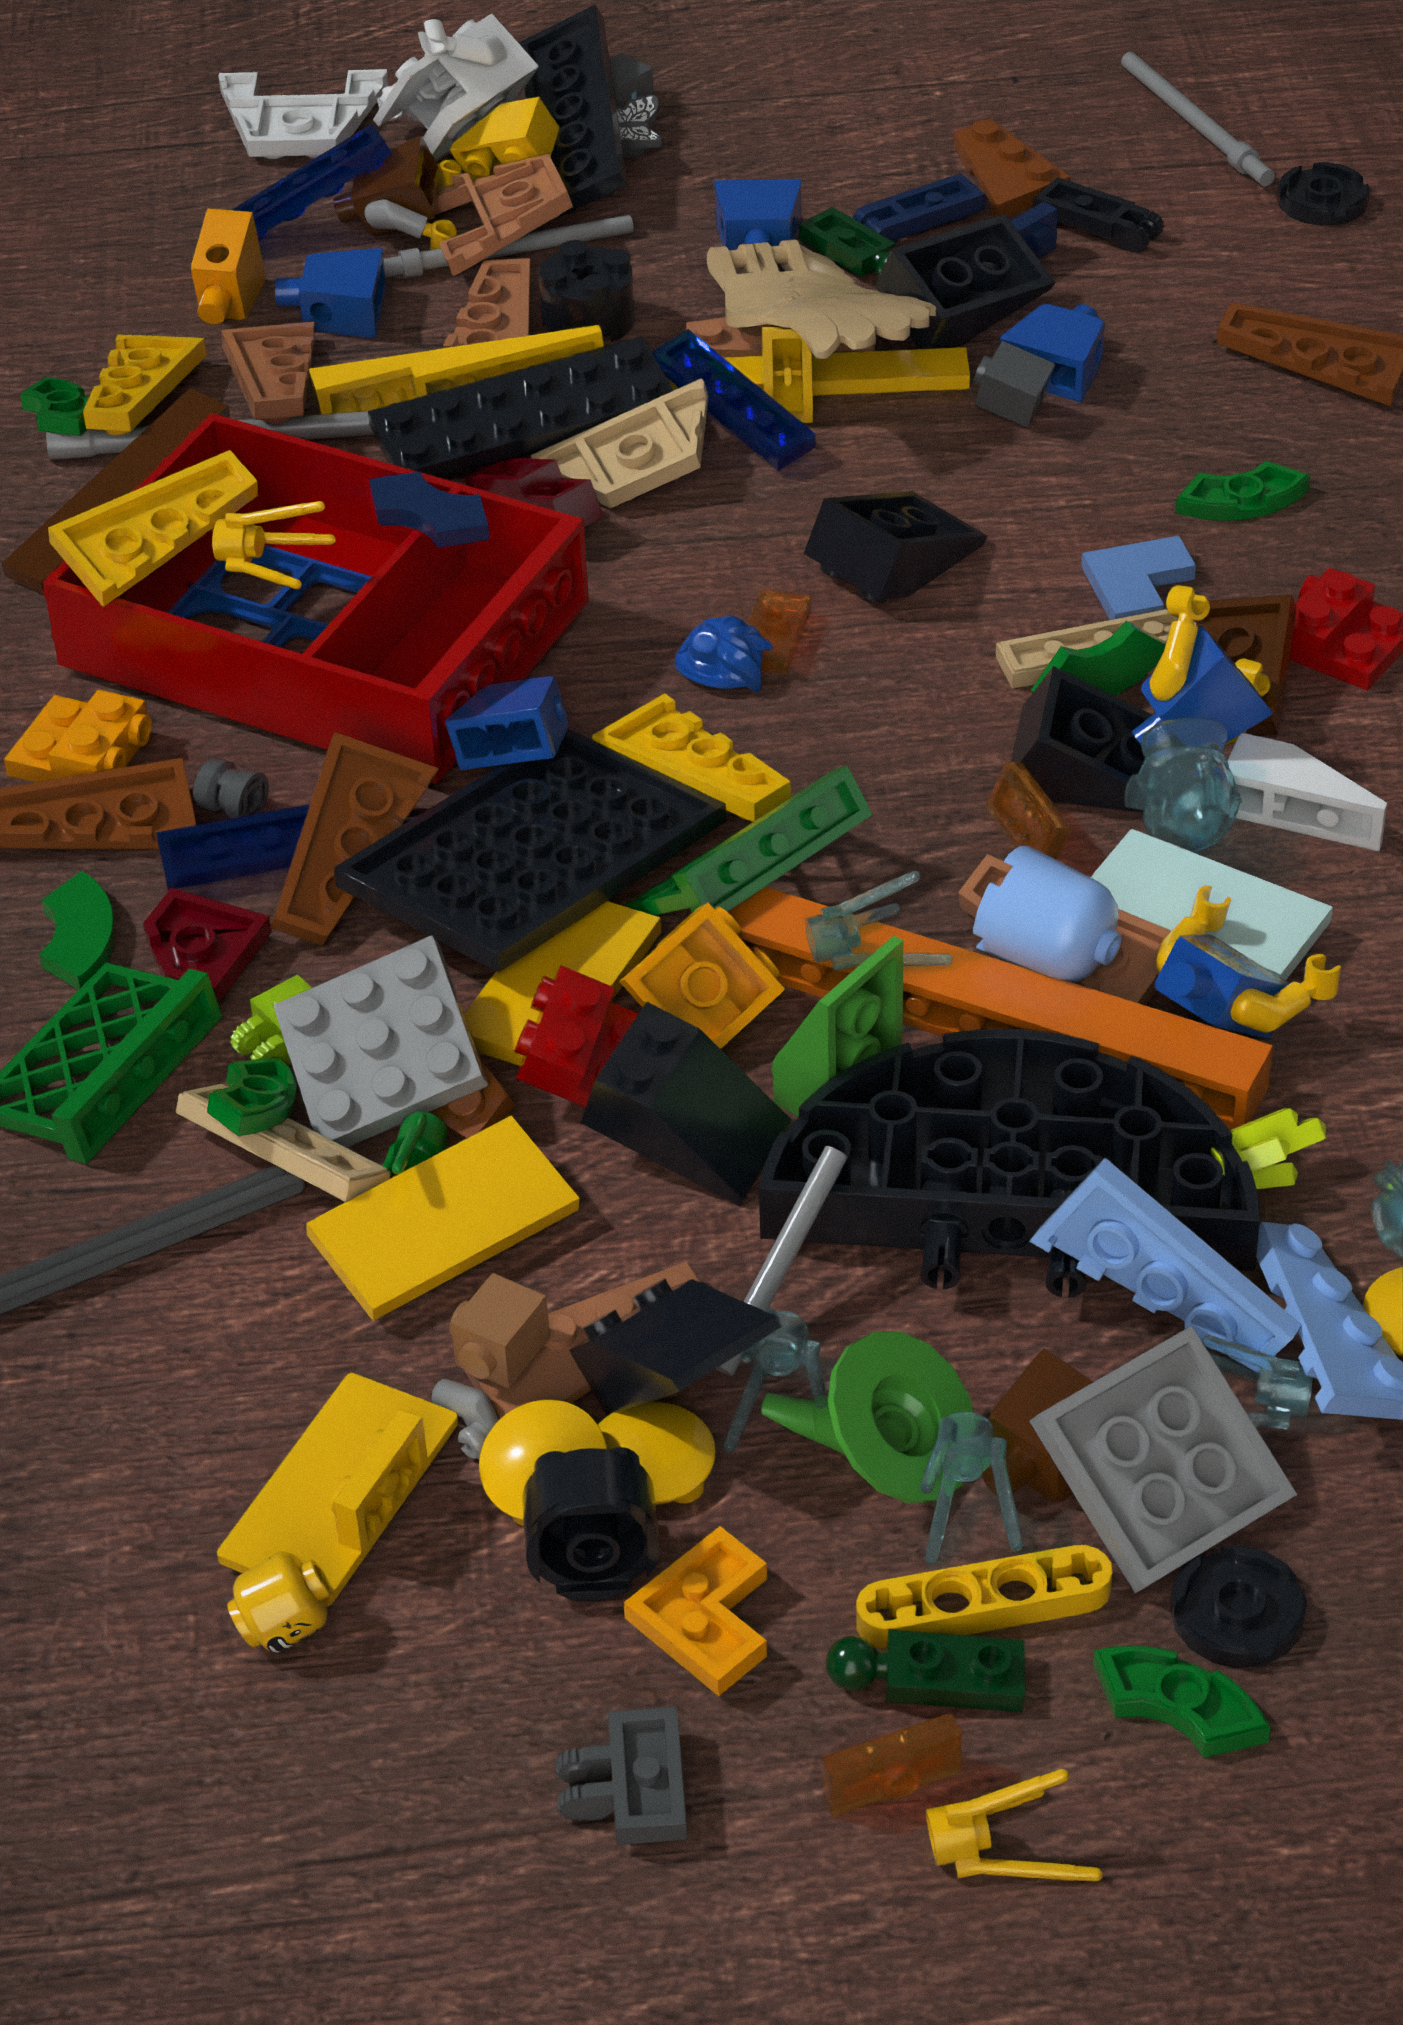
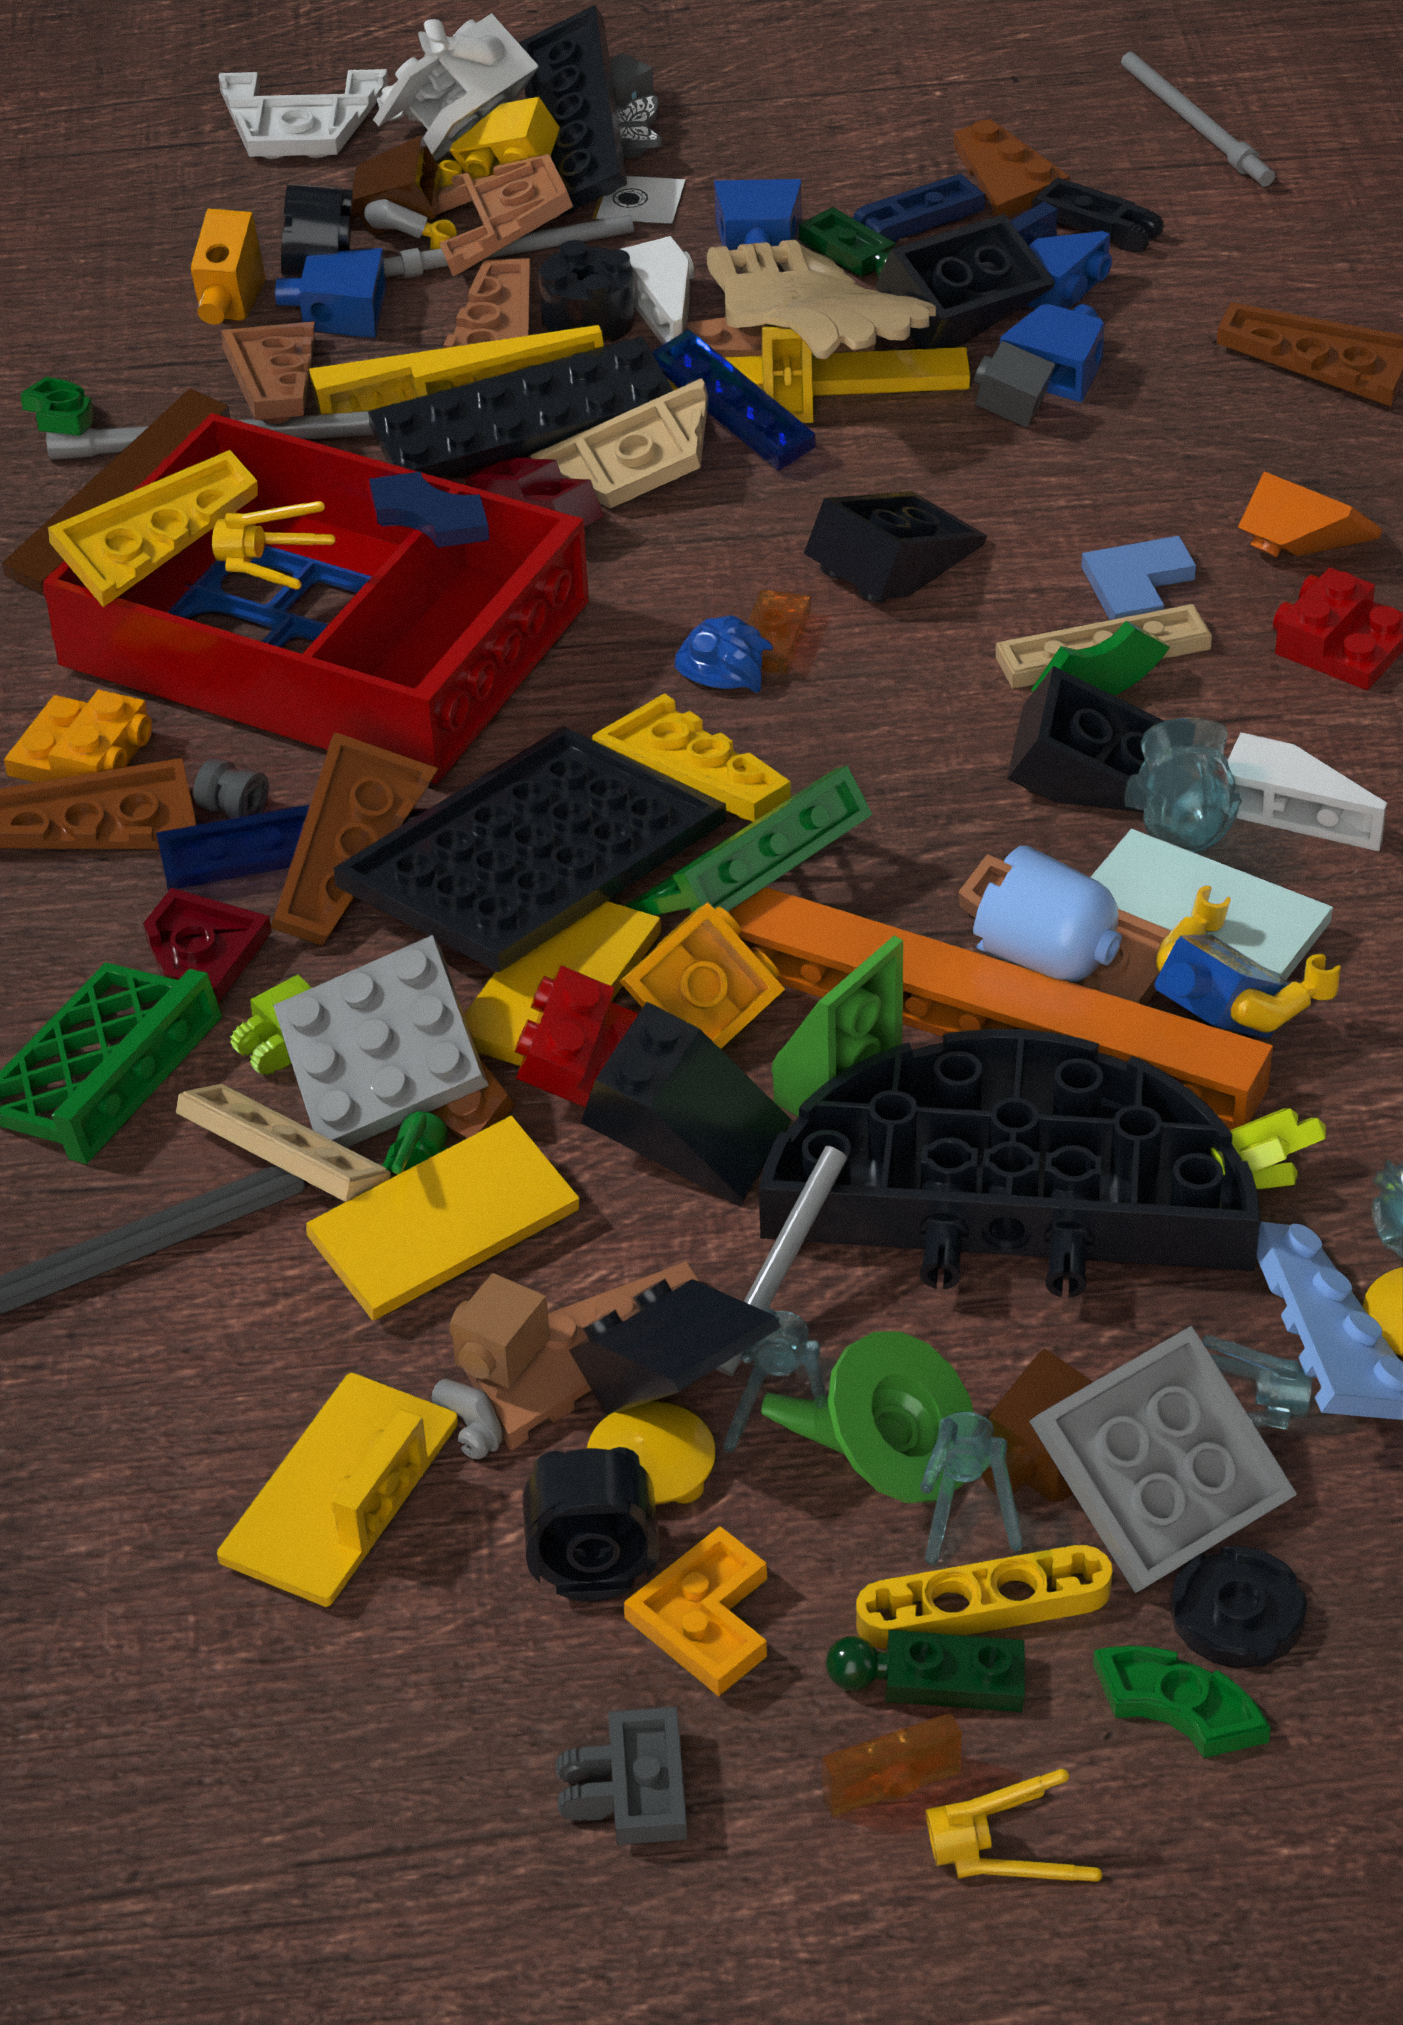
(82, 930): green tile -> none
(139, 378): yellow wing -> none
(257, 1096): green tile -> none
(279, 1602): yellow head -> none
(314, 225): none -> black brick
(316, 179): clear blue plate -> none
(509, 724): blue torso -> none
(524, 1436): yellow dish -> none
(643, 199): none -> white sticker
(662, 285): none -> white slope
(837, 931): clear light blue plant -> none
(1027, 812): clear orange plate -> none
(1074, 264): none -> blue slope
(1142, 1246): light blue wing -> none
(1199, 677): blue torso -> none
(1242, 494): green tile -> none
(1259, 632): reddish brown wing -> none
(1301, 520): none -> orange slope
(1323, 194): black tile -> none

